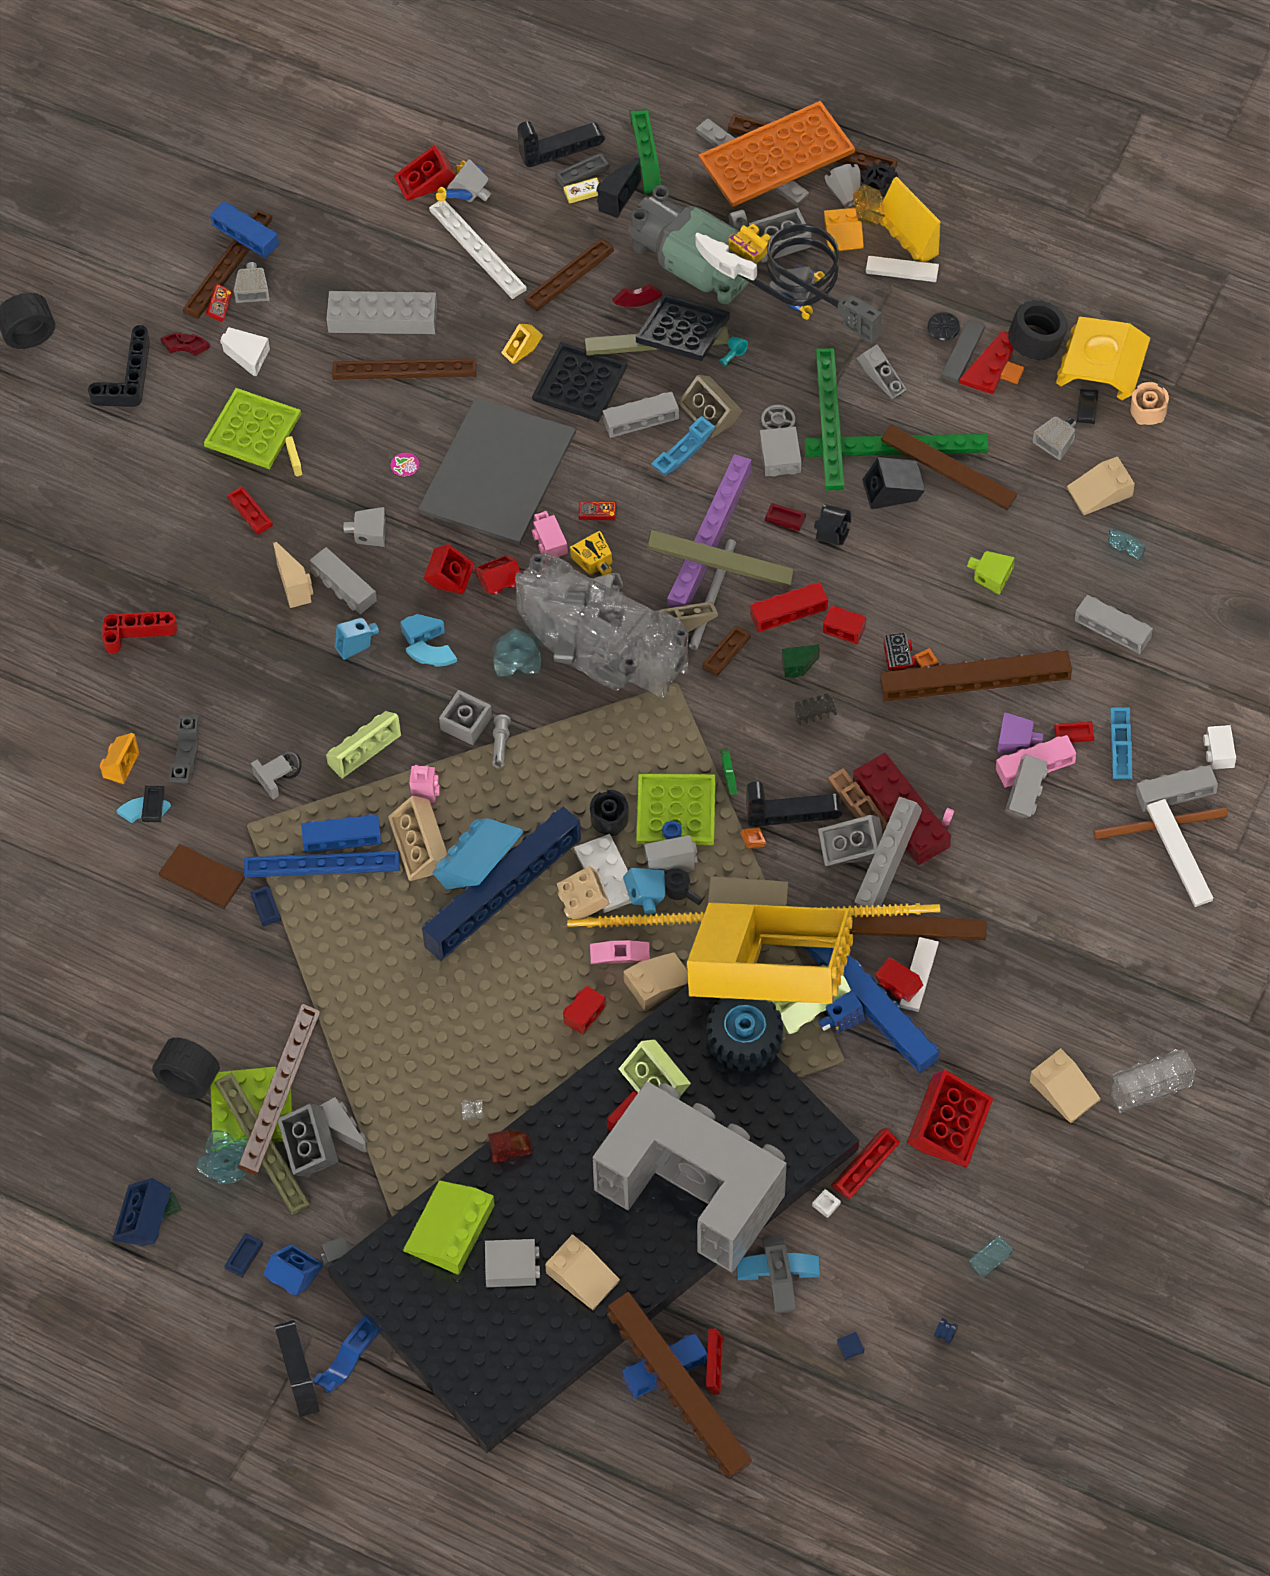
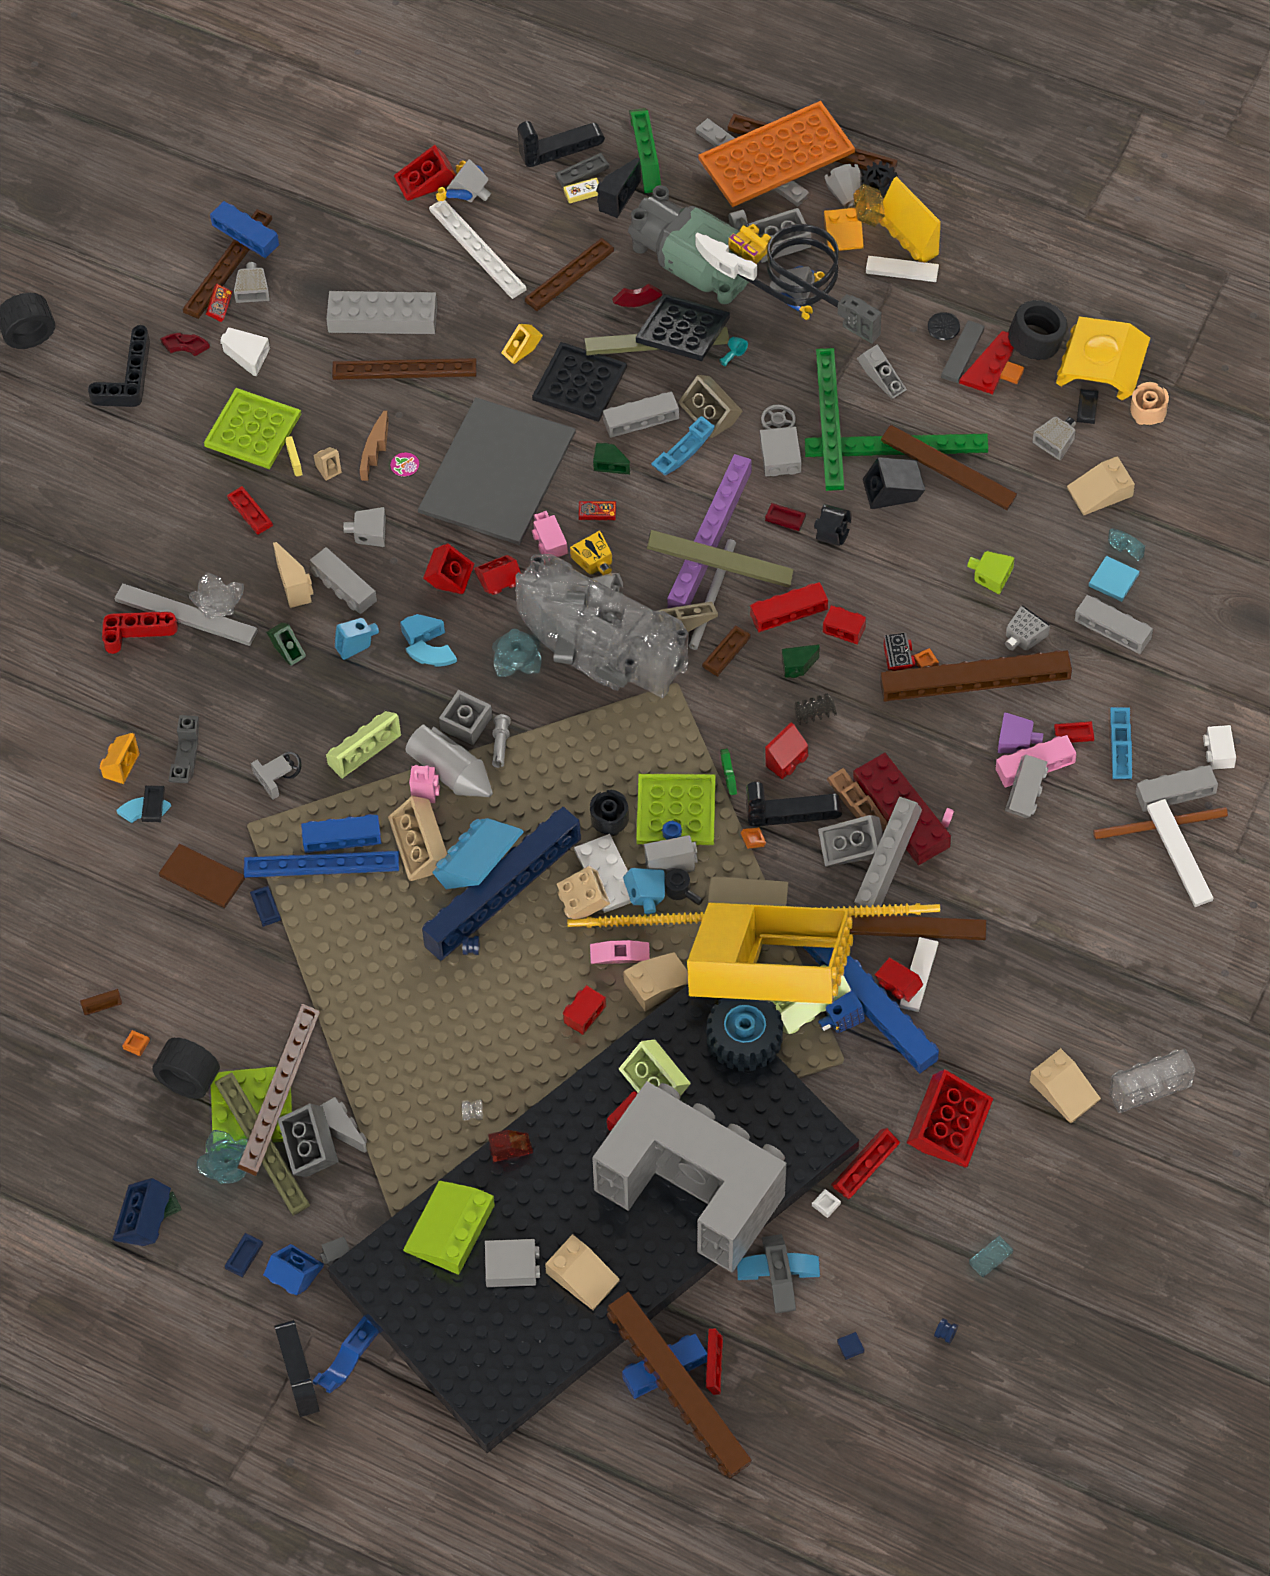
(101, 1002): none -> reddish brown tile
(136, 1043): none -> orange tile
(186, 614): none -> light grey tile
(216, 598): none -> clear brick
(286, 643): none -> dark green slope
(328, 463): none -> tan slope
(376, 442): none -> medium nougat slope
(451, 761): none -> light grey piece
(470, 945): none -> dark blue wheel
(610, 459): none -> dark green slope
(786, 751): none -> slope
(1026, 630): none -> light grey torso
(1114, 578): none -> medium azure tile

